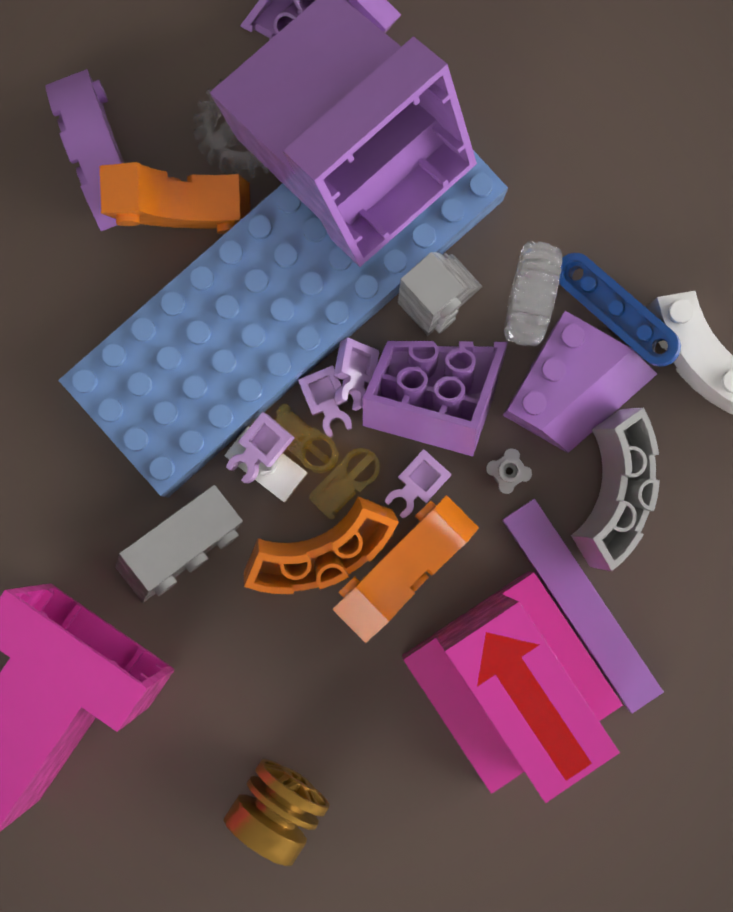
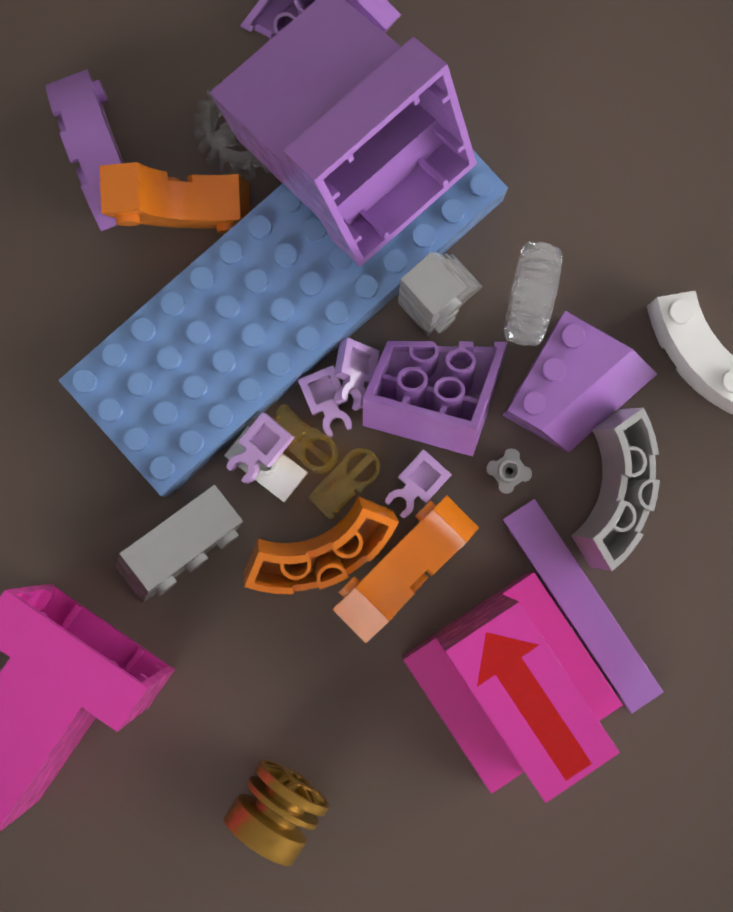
(619, 310): blue plate -> none

